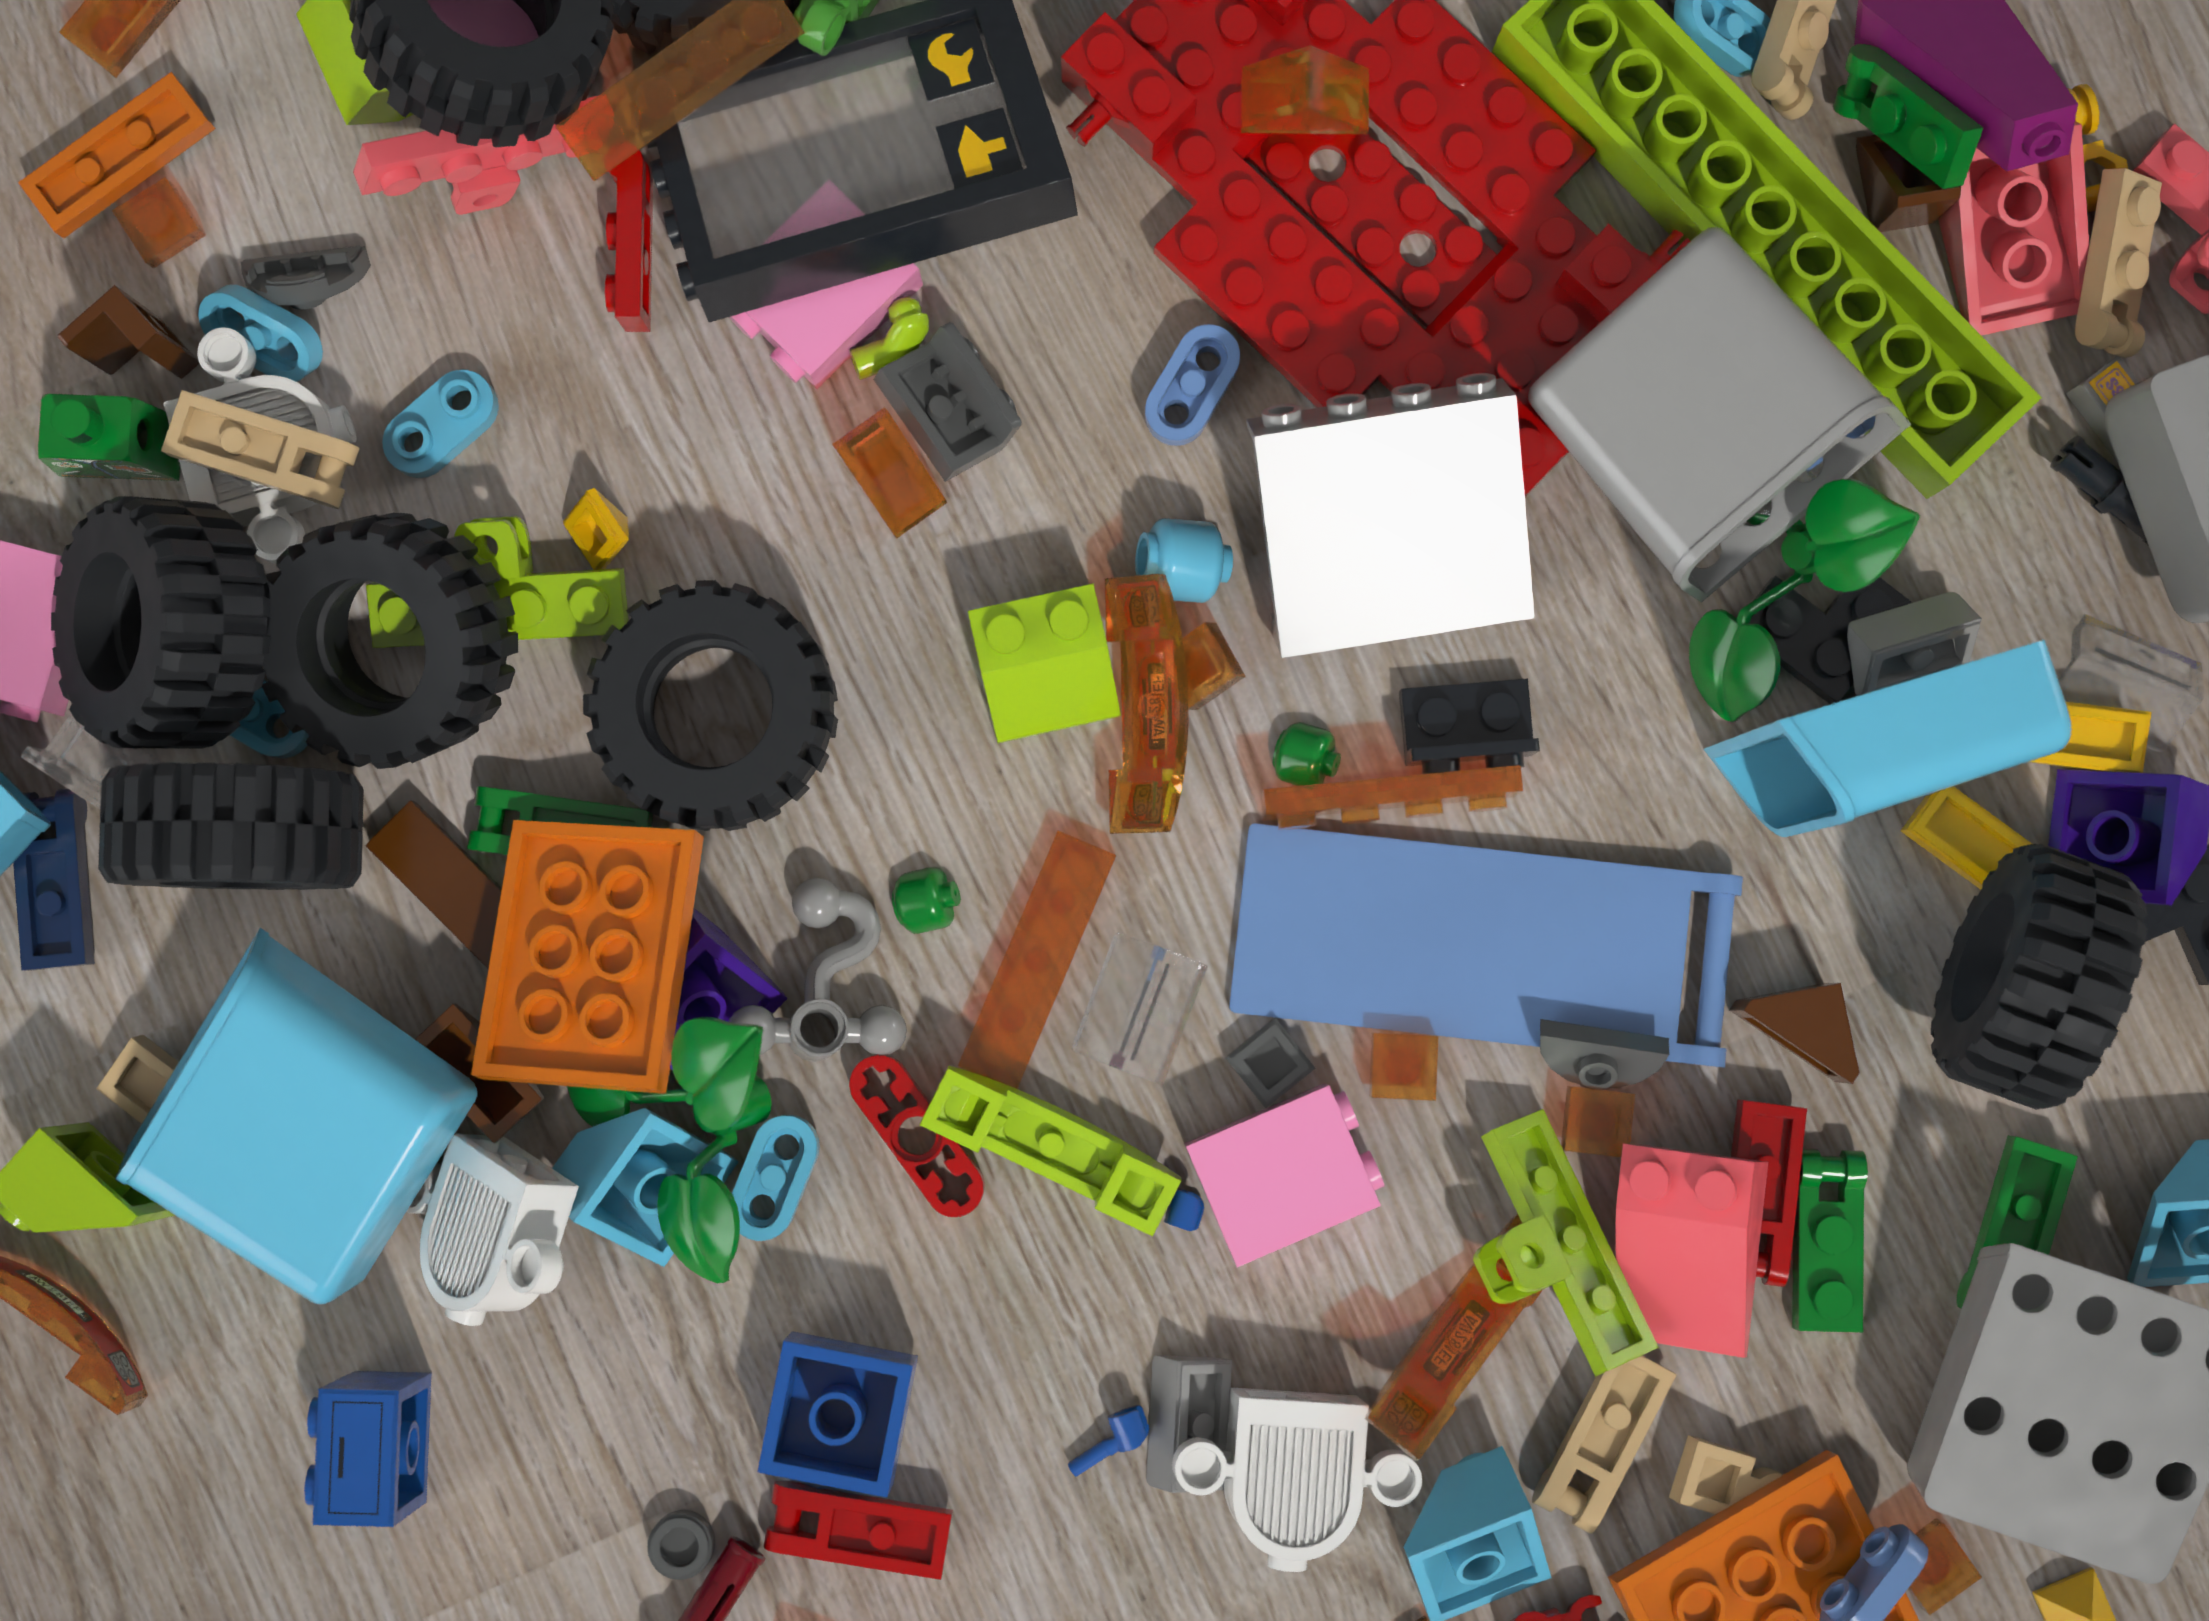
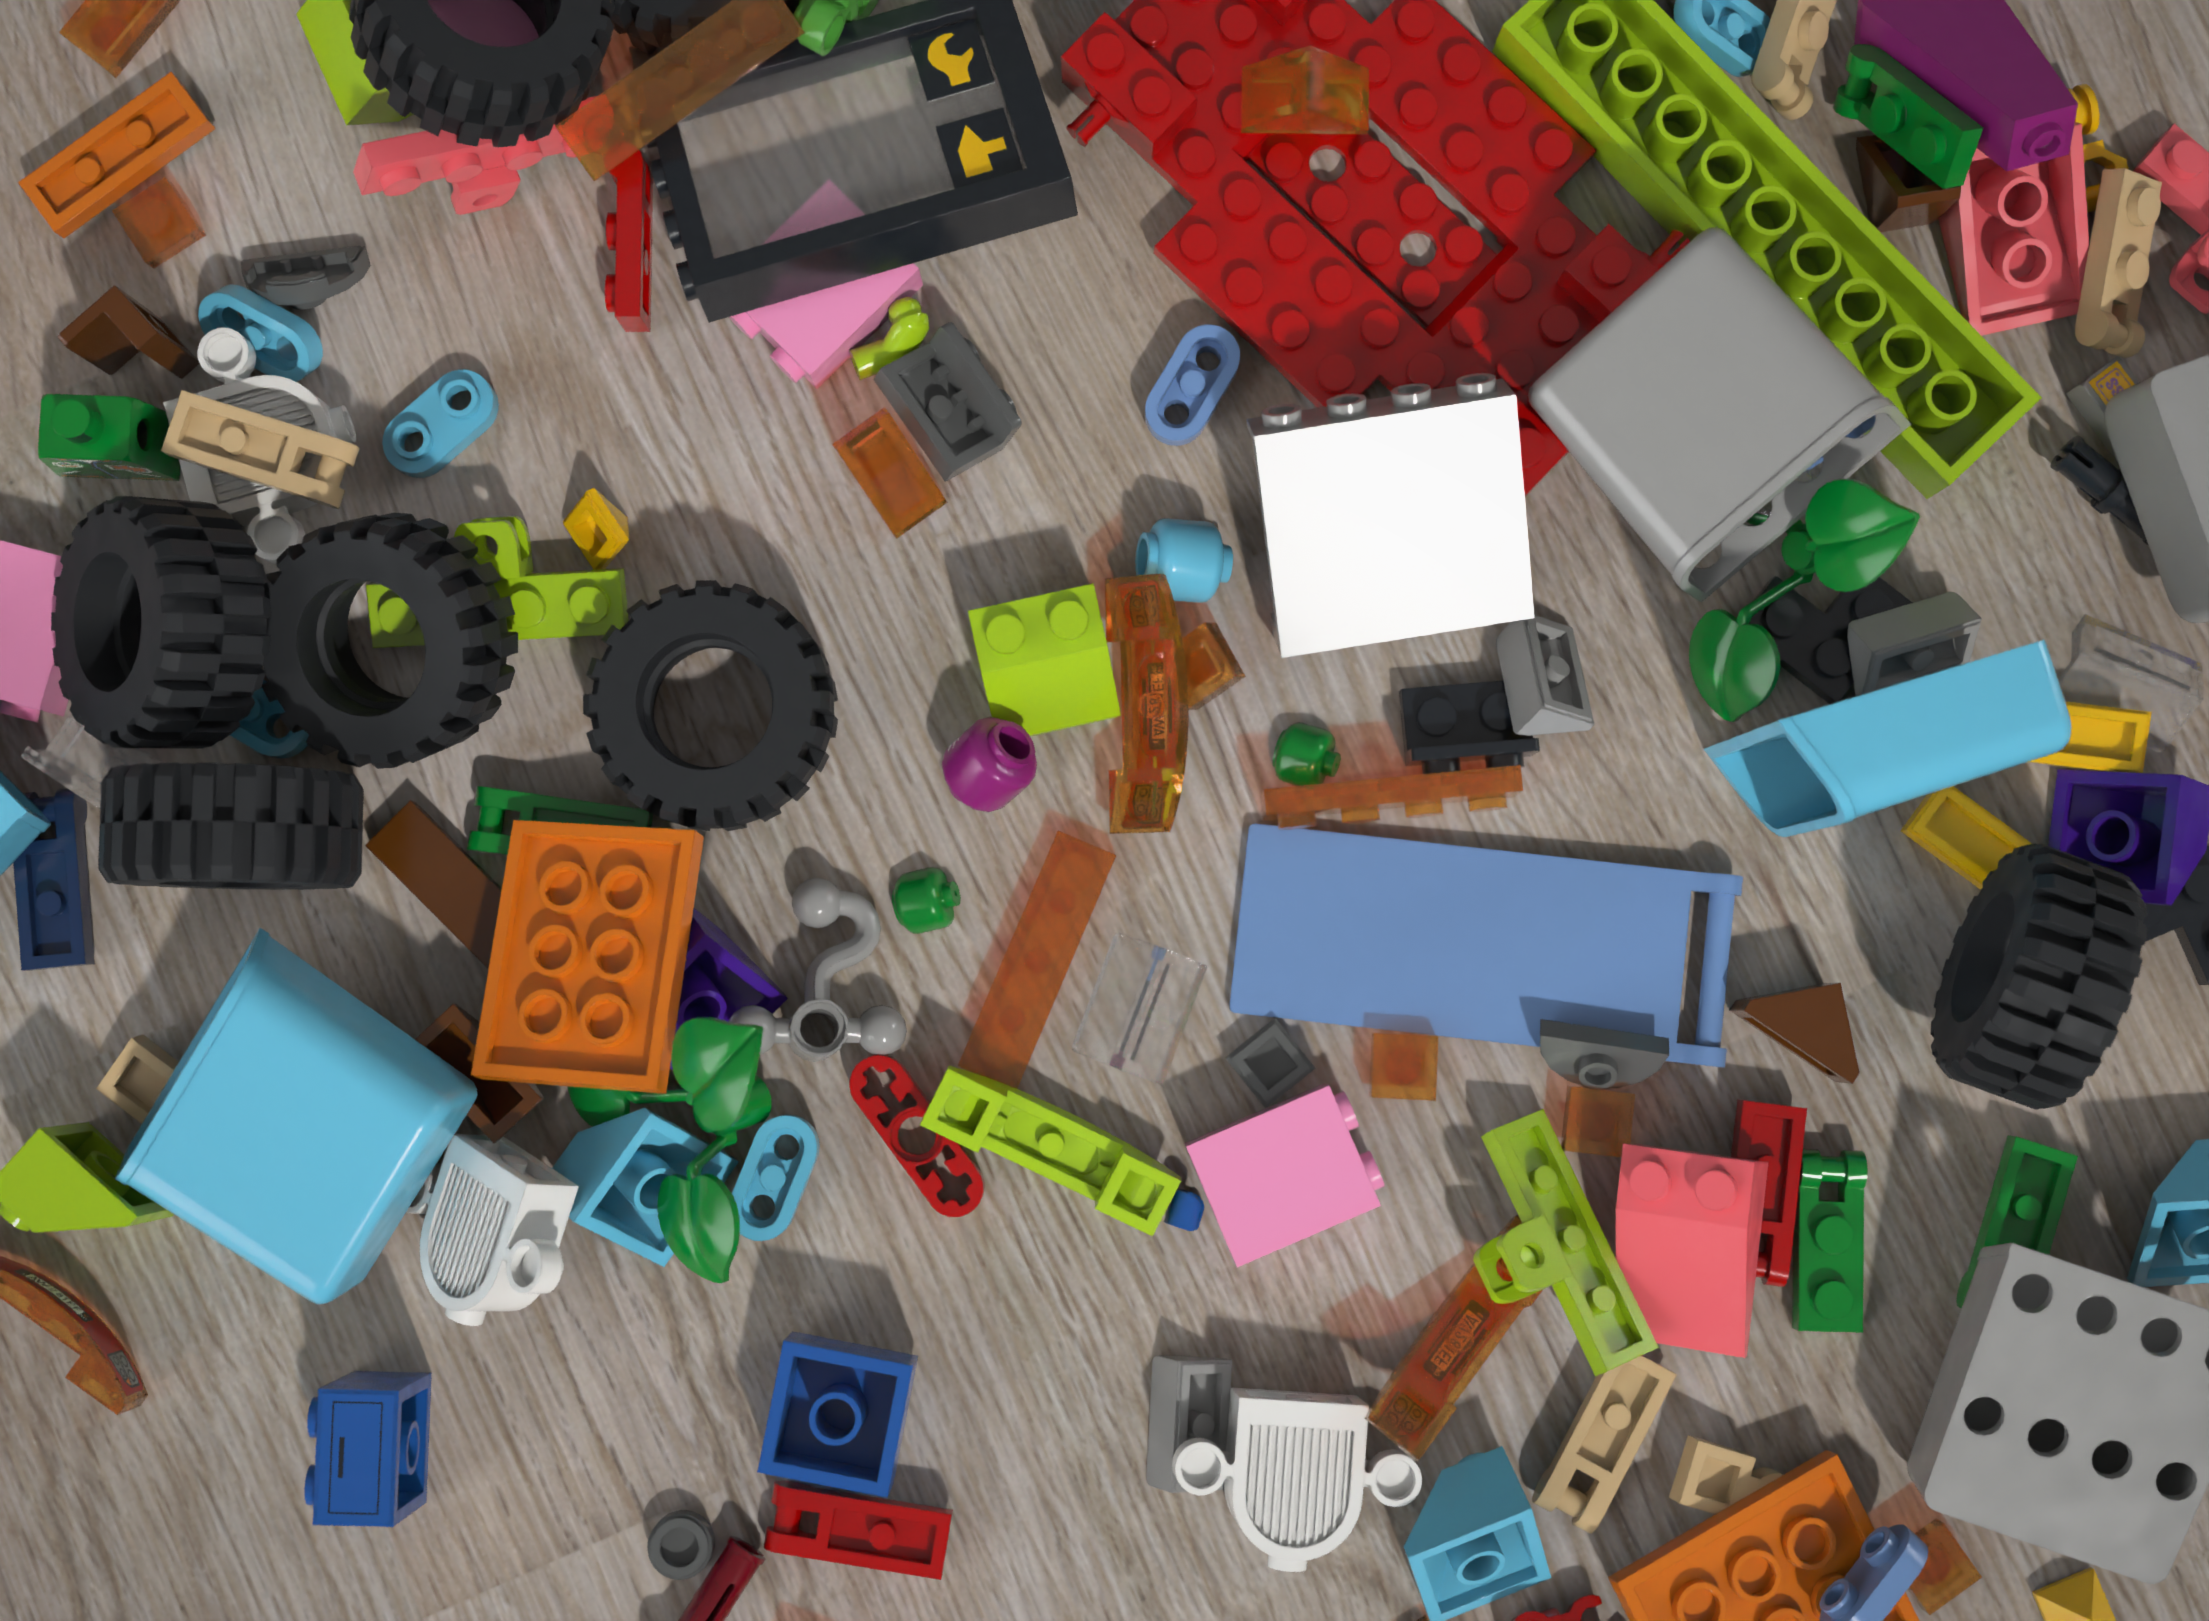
(989, 764): none -> magenta head
(1129, 1432): blue hand -> none
(1543, 678): none -> light grey slope

